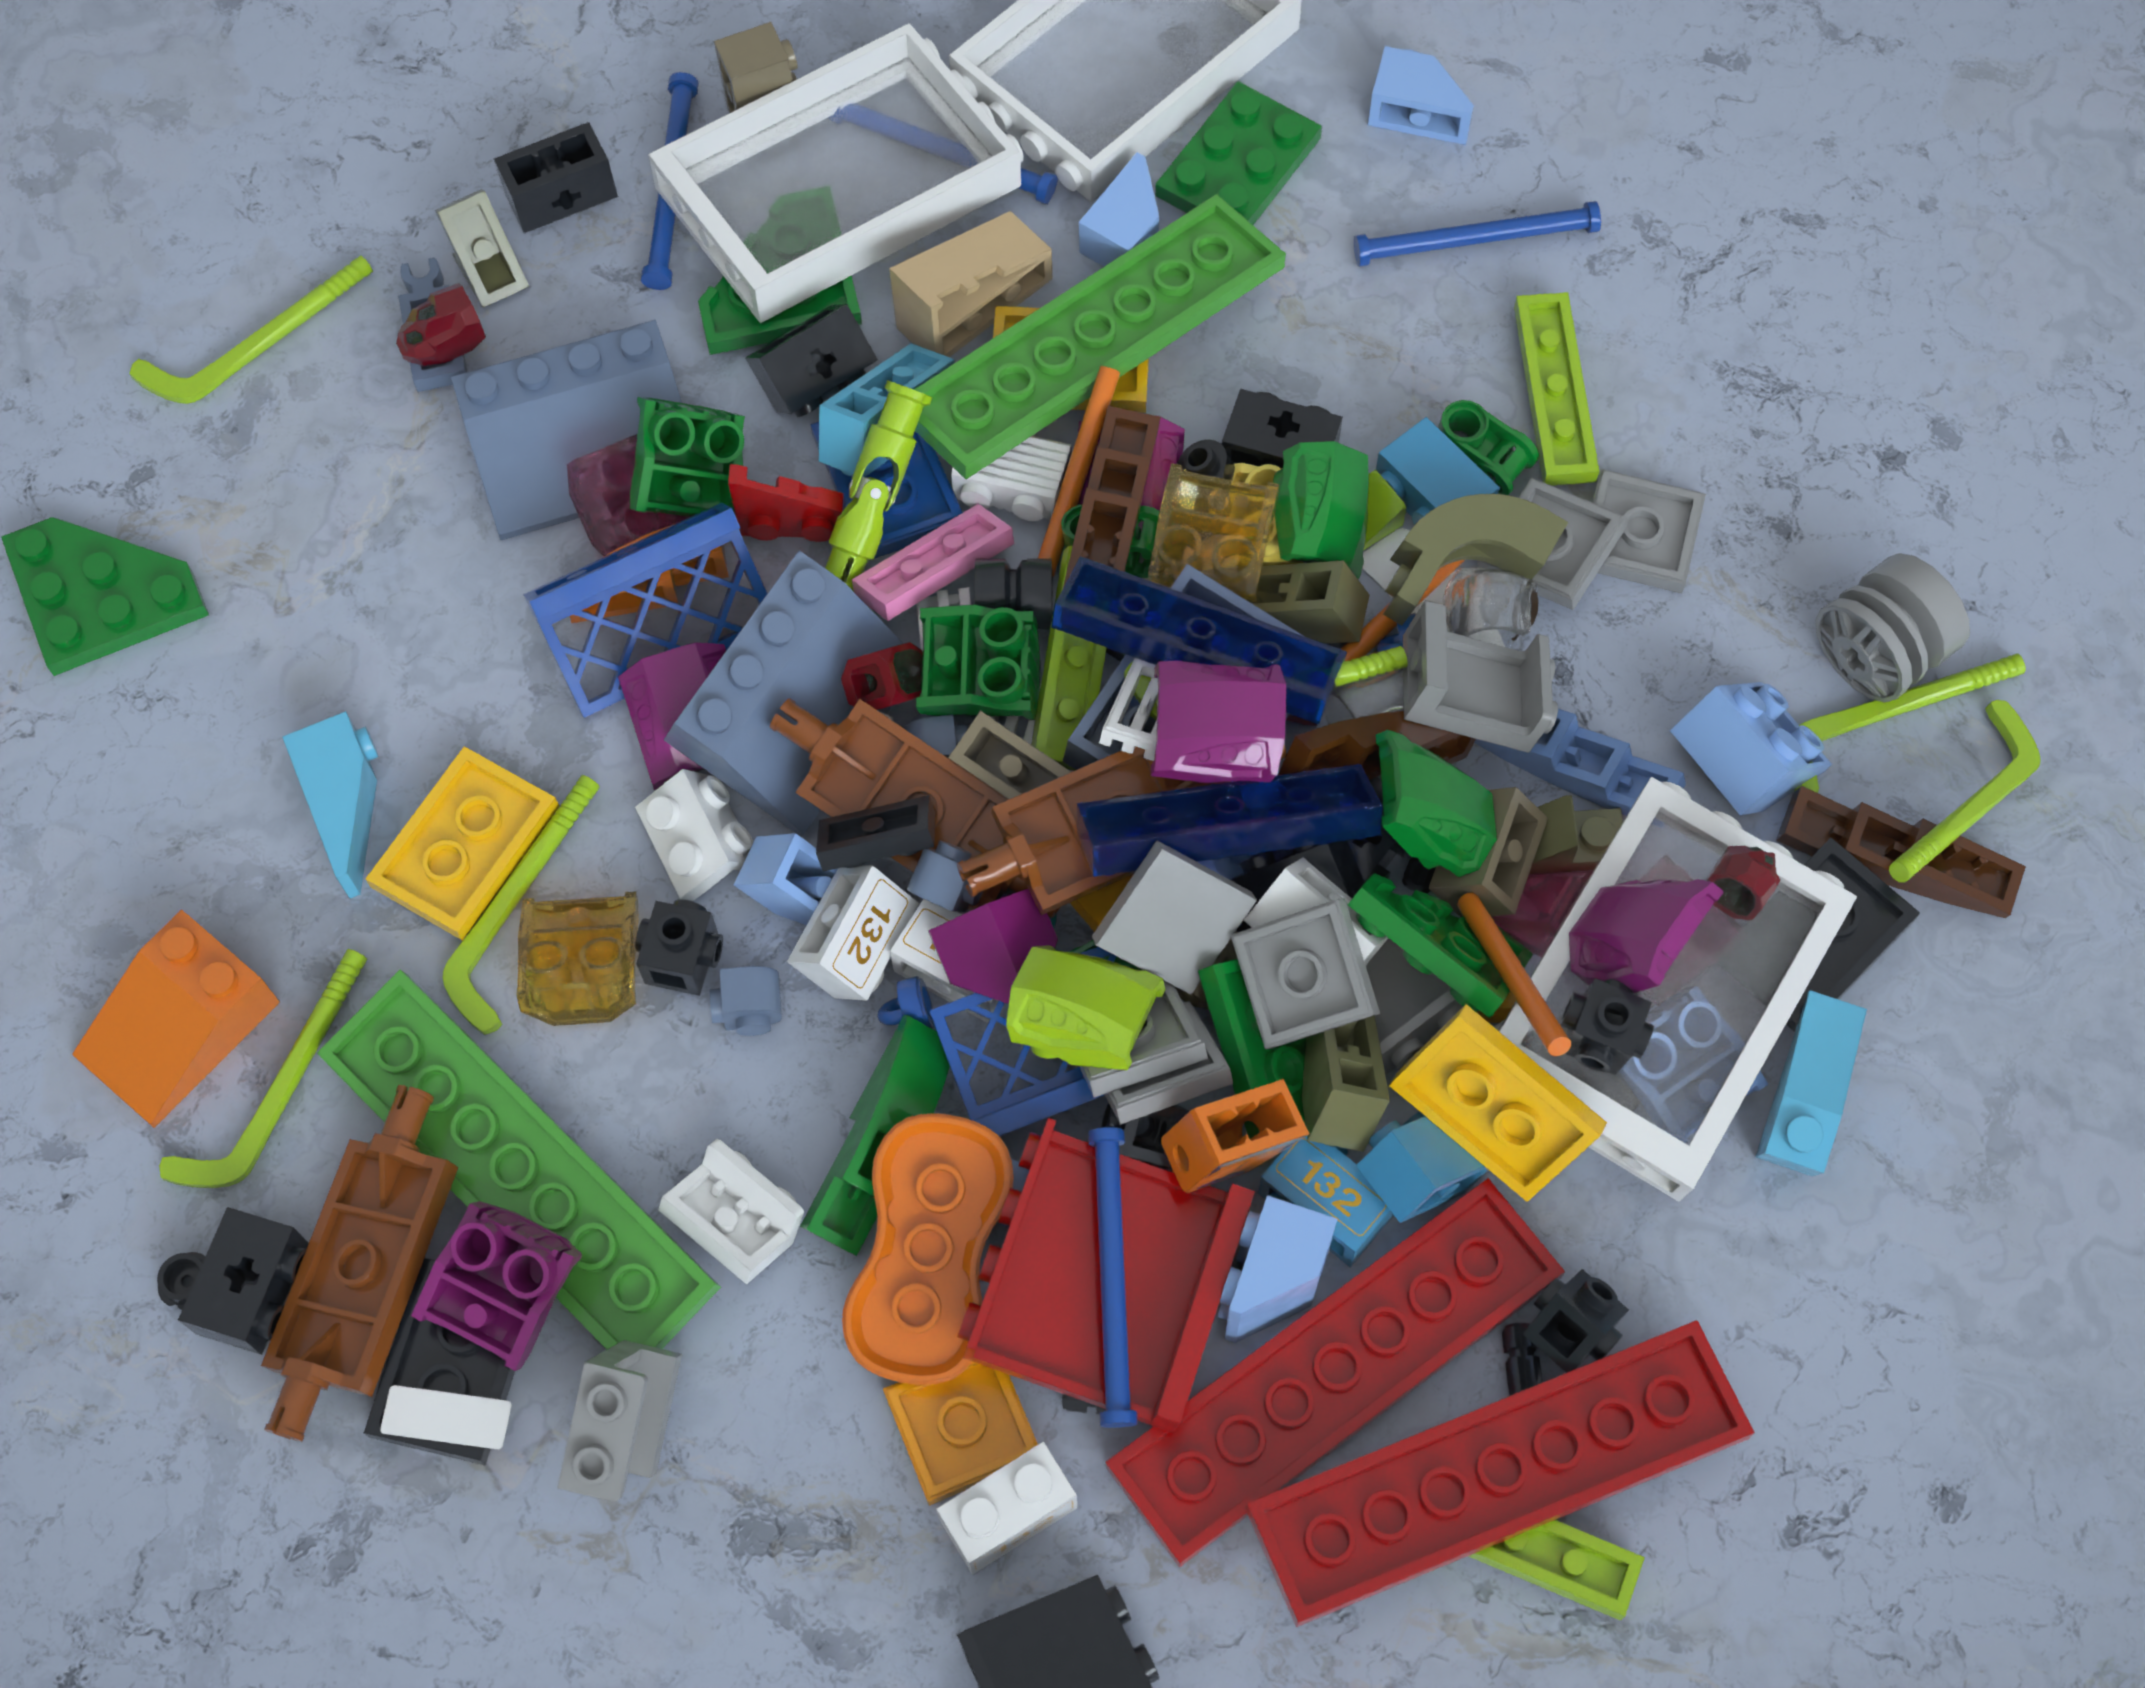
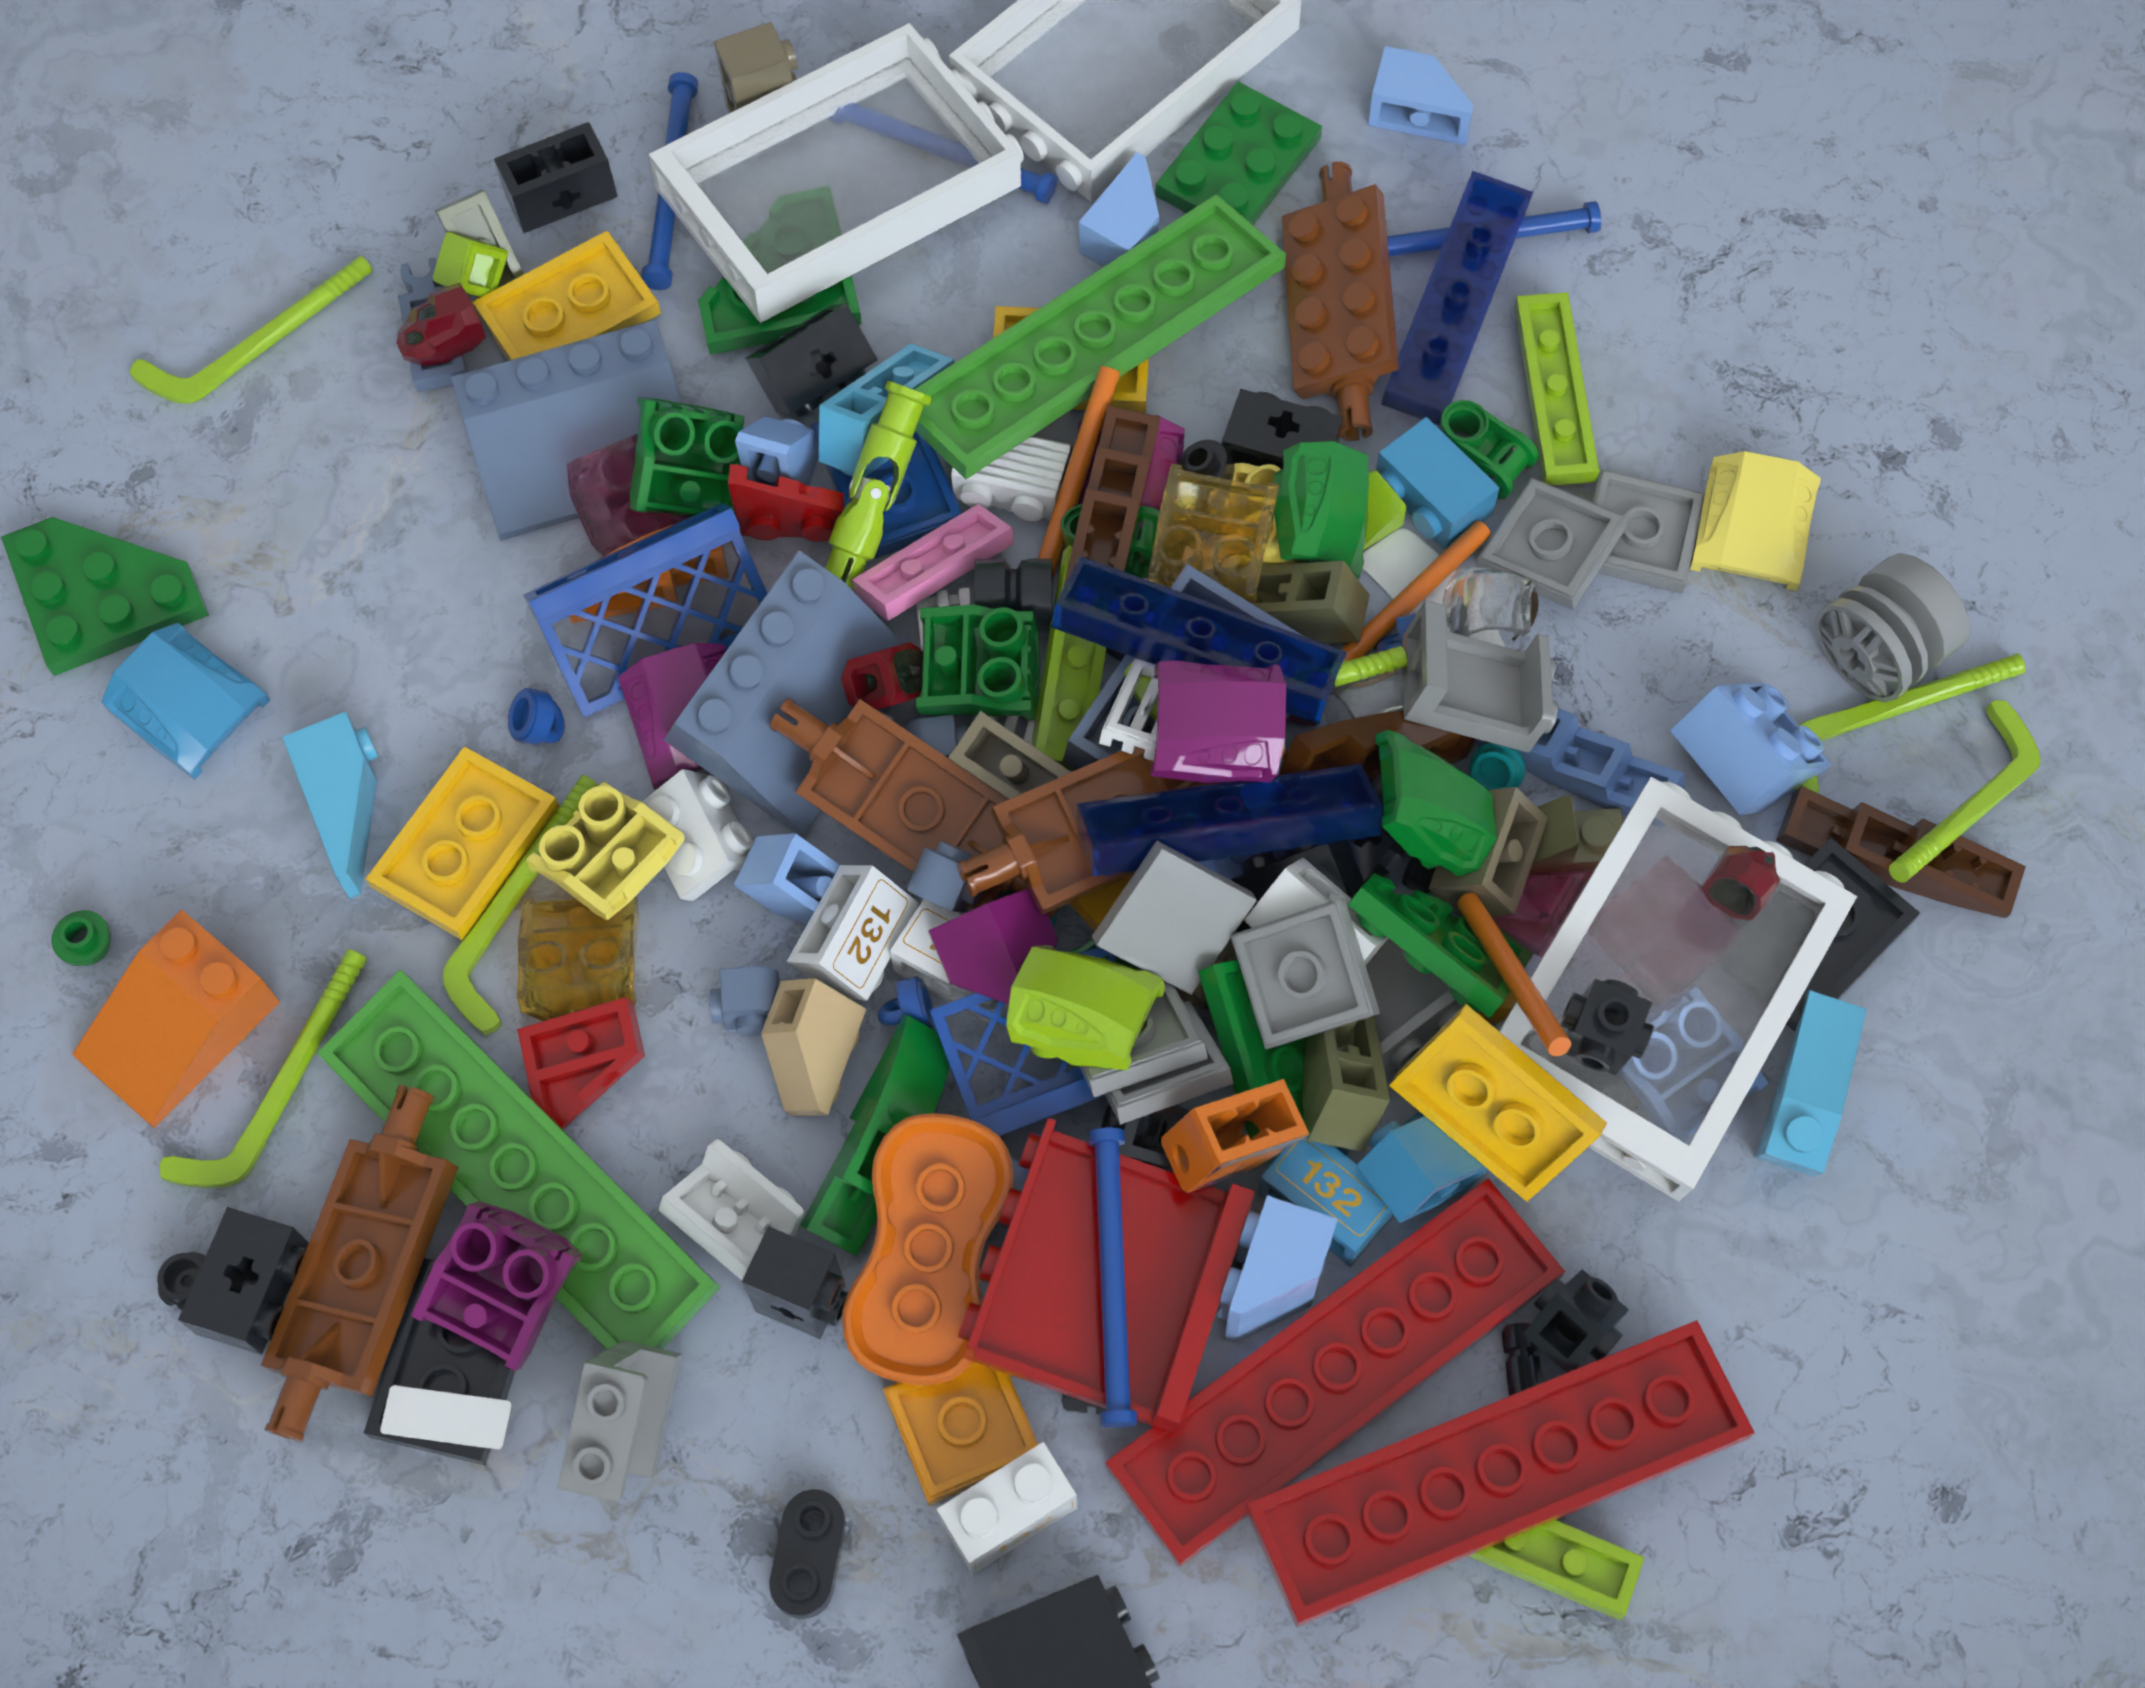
(90, 949): none -> green plate
(180, 697): none -> dark azure slope
(470, 263): none -> lime slope
(535, 718): none -> blue tile
(568, 300): none -> yellow plate
(580, 1056): none -> red wing
(606, 850): none -> light yellow slope
(678, 946): black brick -> none
(777, 449): none -> light blue slope
(795, 1283): none -> black brick
(808, 1552): none -> black plate
(809, 1043): none -> tan slope
(876, 833): black plate -> none
(953, 288): tan wedge -> none
(1340, 297): none -> dark orange plate
(1457, 297): none -> clear blue piece
(1474, 527): olive arch -> none
(1497, 766): none -> teal plate
(1638, 930): magenta slope -> none
(1756, 517): none -> light yellow slope

